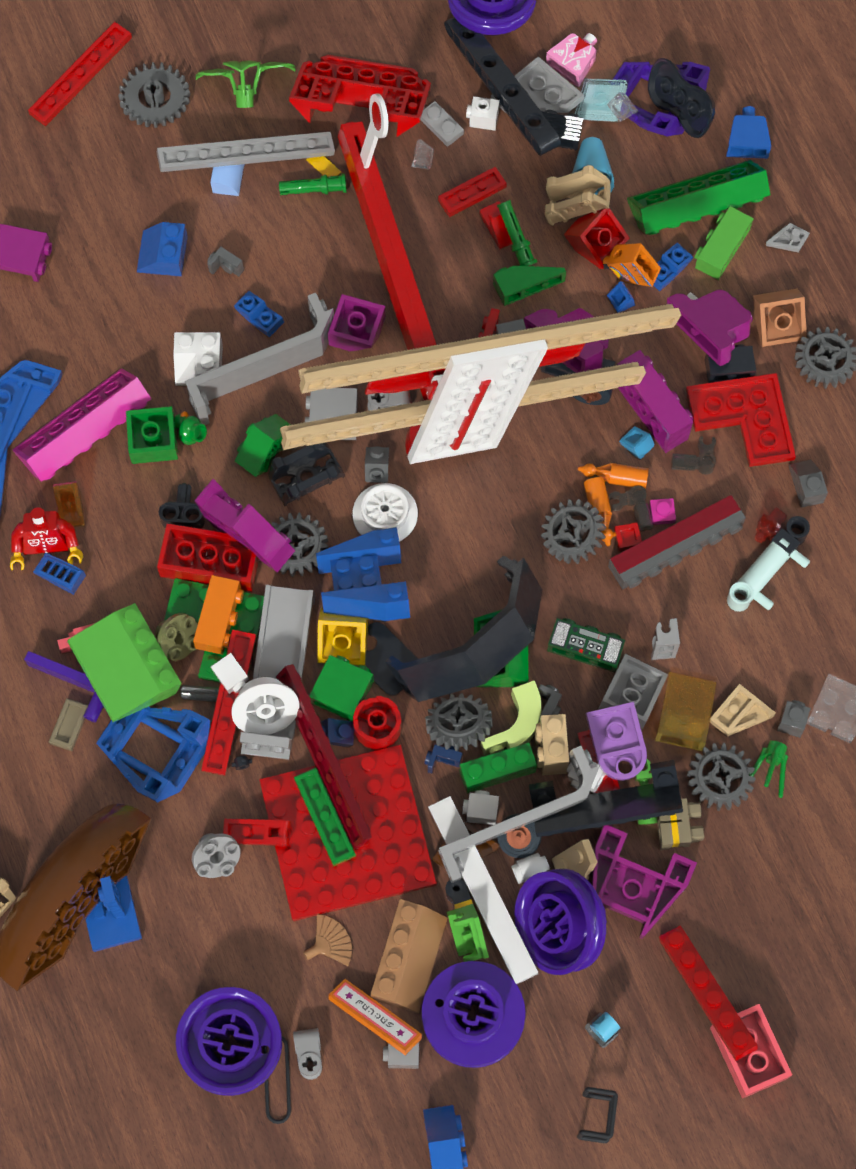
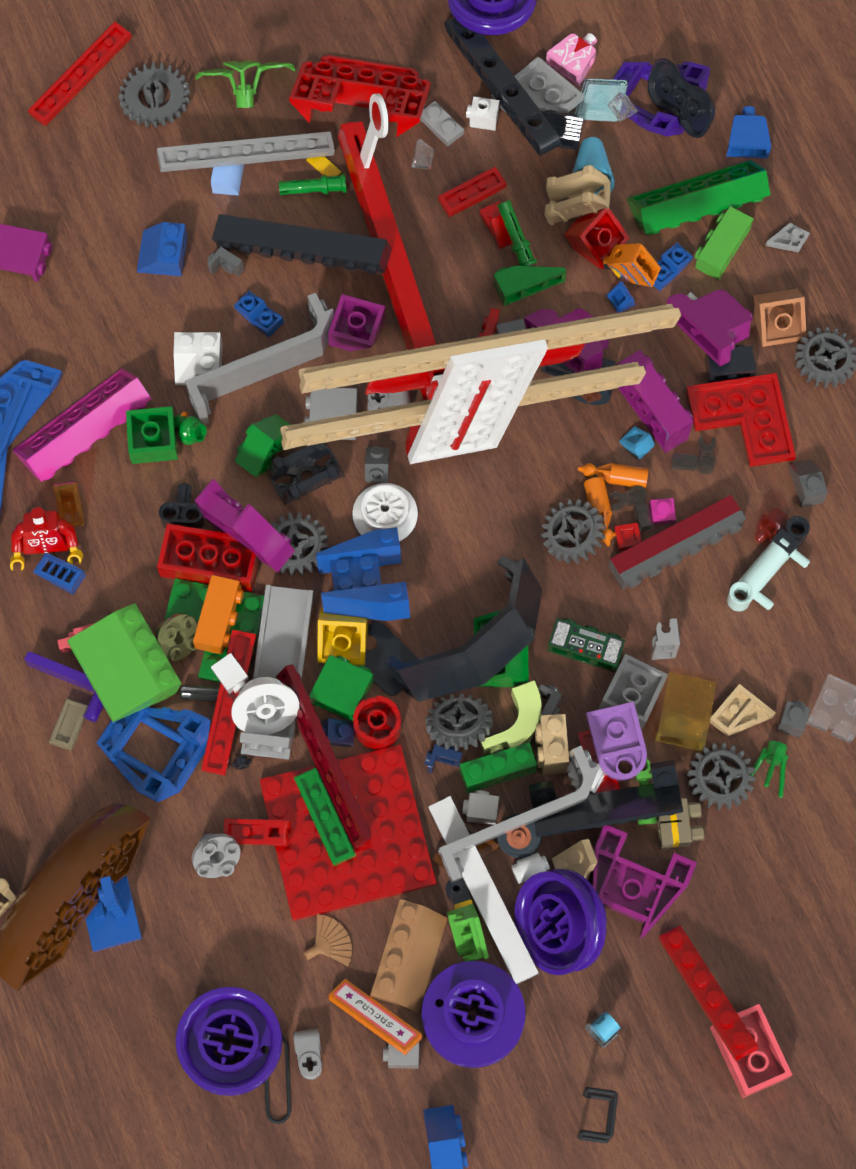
(302, 244): none -> black brick

